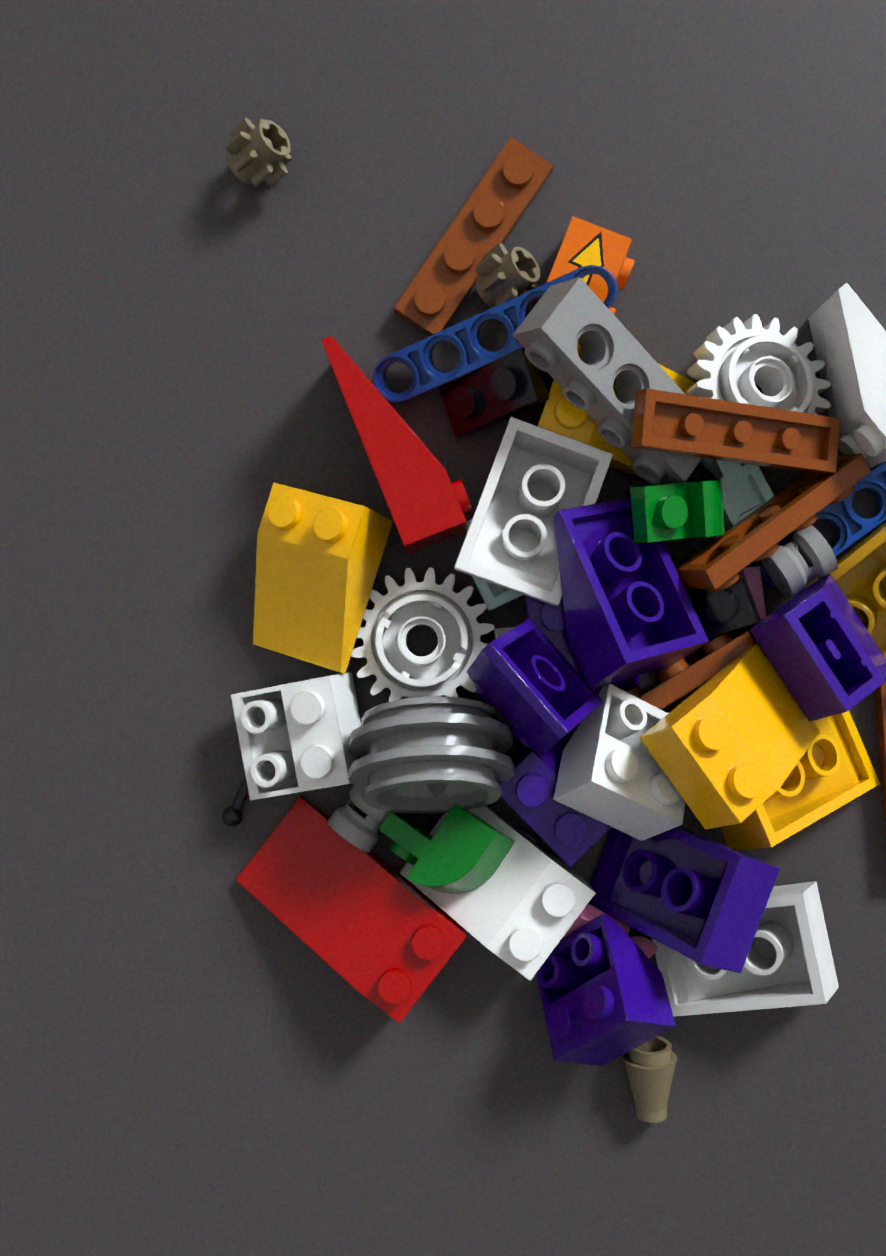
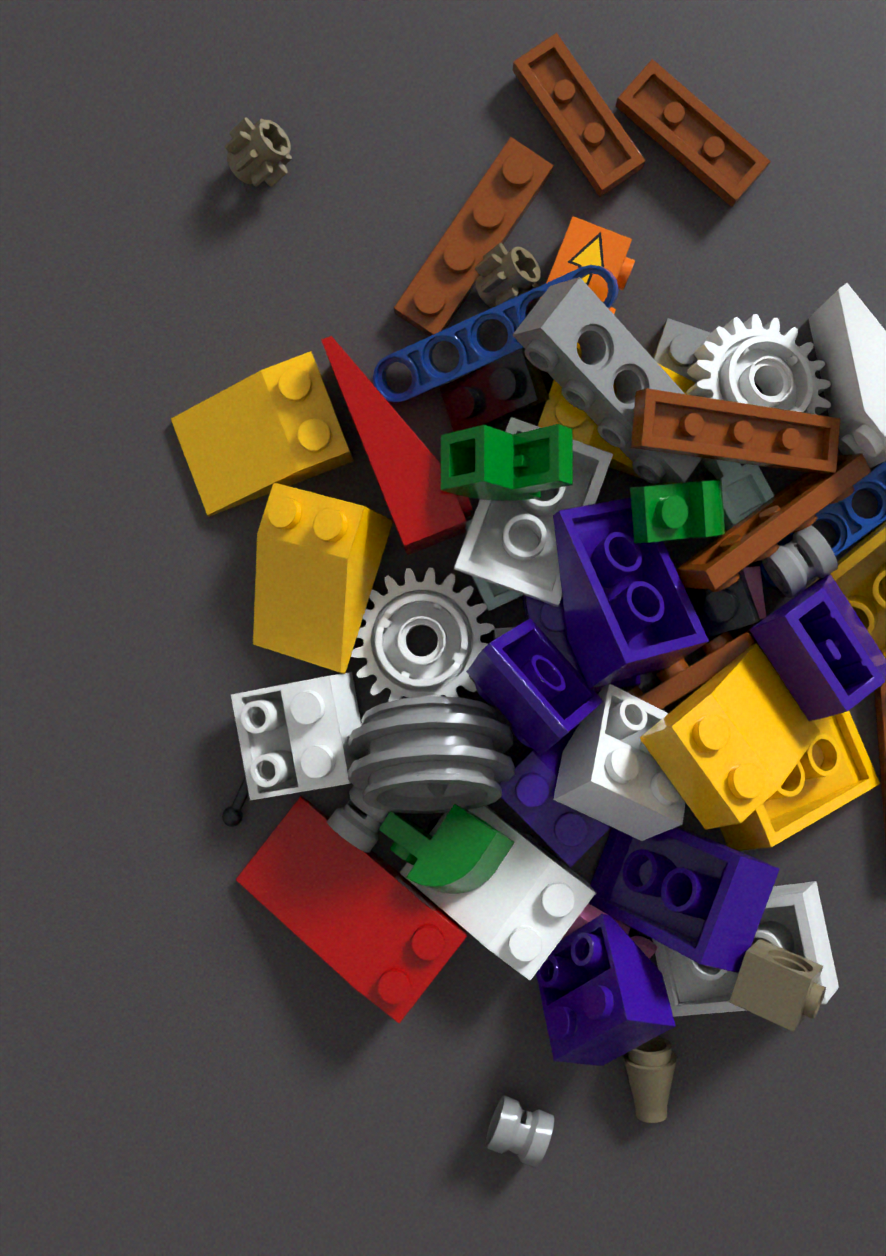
(261, 433): none -> yellow slope
(504, 465): none -> green brick
(519, 1131): none -> light grey wheel
(578, 114): none -> dark orange plate
(677, 346): none -> light grey plate
(692, 133): none -> dark orange plate
(778, 985): none -> dark tan brick

